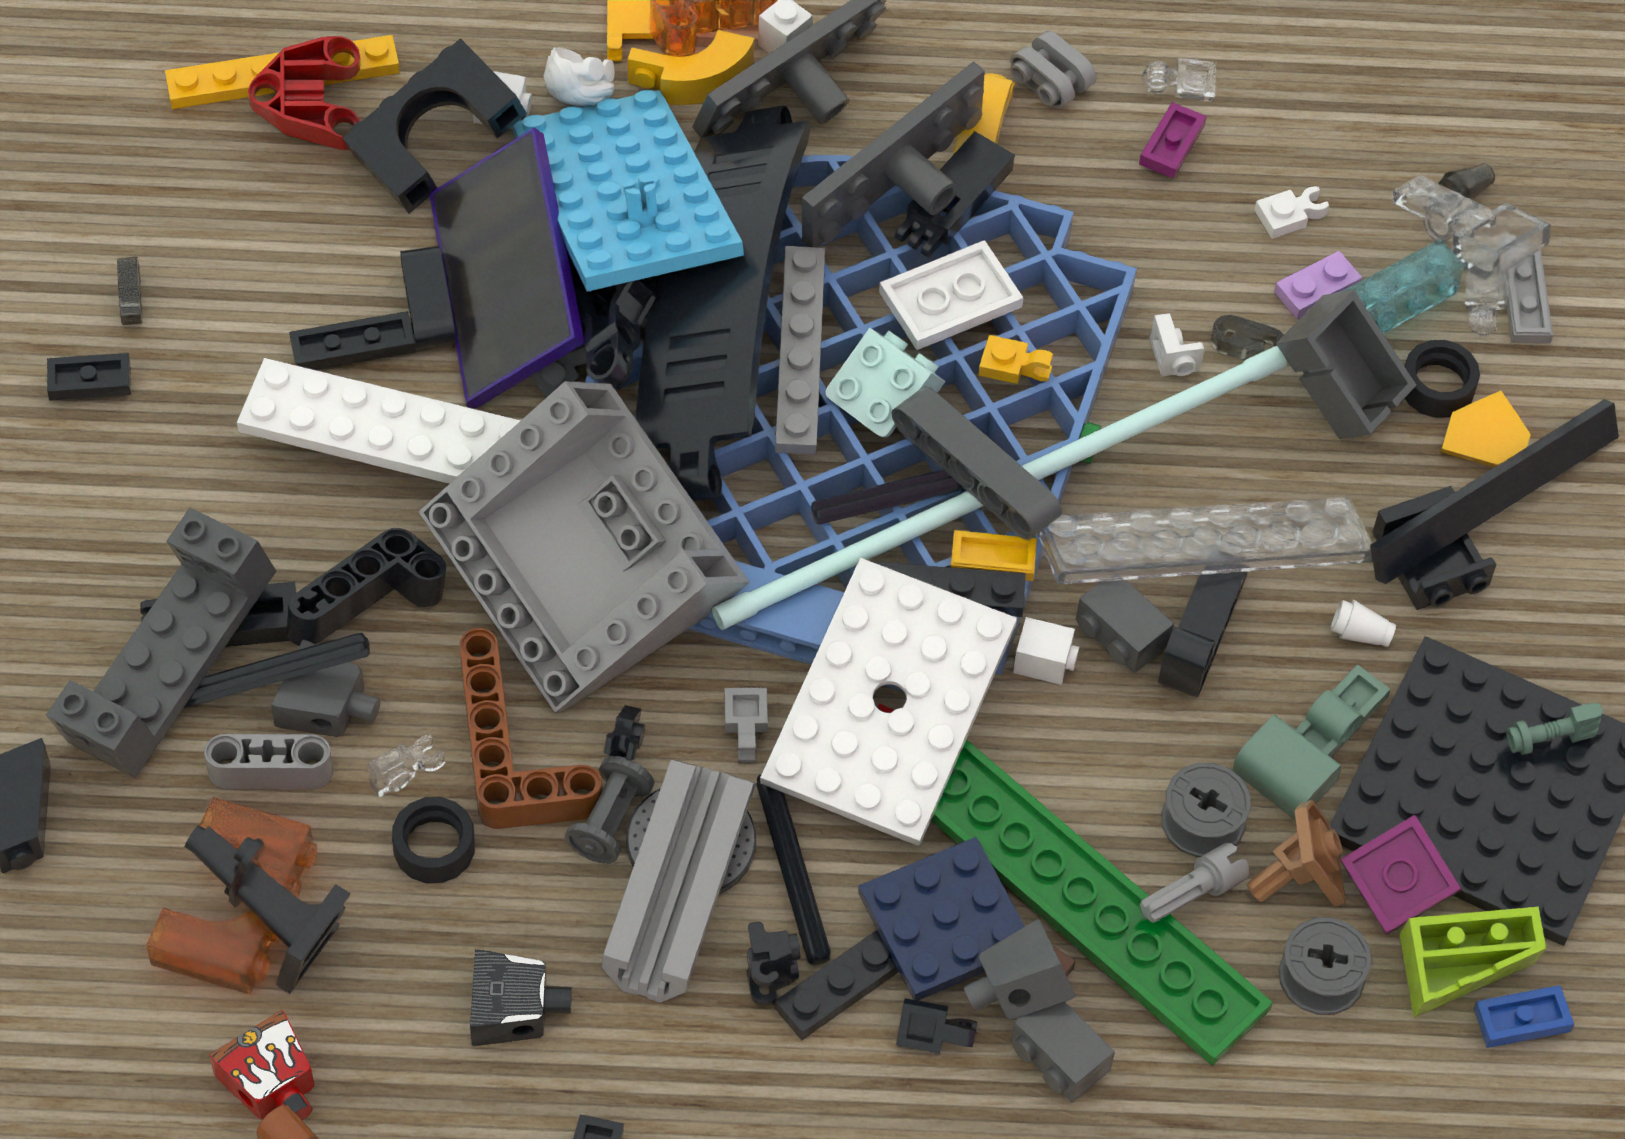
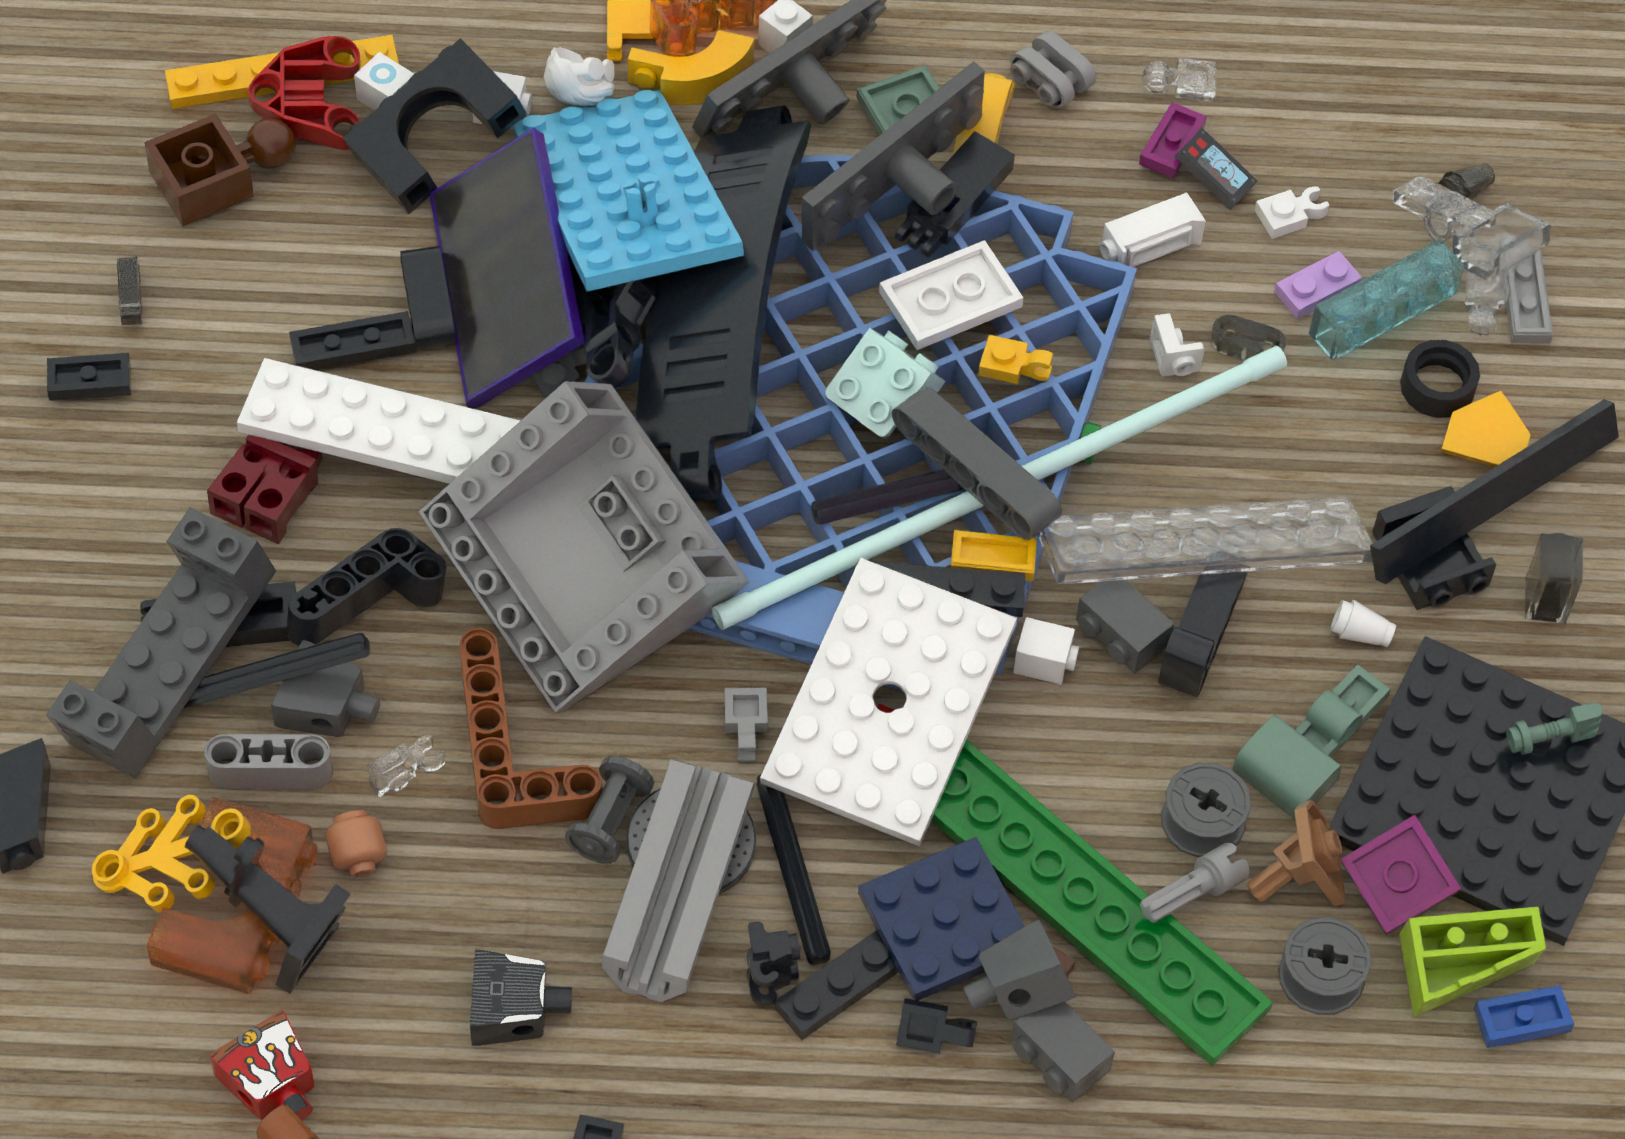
(164, 853): none -> yellow plant
(204, 168): none -> reddish brown brick
(264, 486): none -> dark red hips
(356, 843): none -> nougat head
(379, 80): none -> white brick
(433, 810): black tyre -> none
(626, 735): black plate -> none
(800, 350): light grey plate -> none
(895, 97): none -> sand green plate
(1153, 232): none -> white window
(1216, 168): none -> tile
(1346, 364): dark grey piece -> none
(1554, 578): none -> clear smoke brick

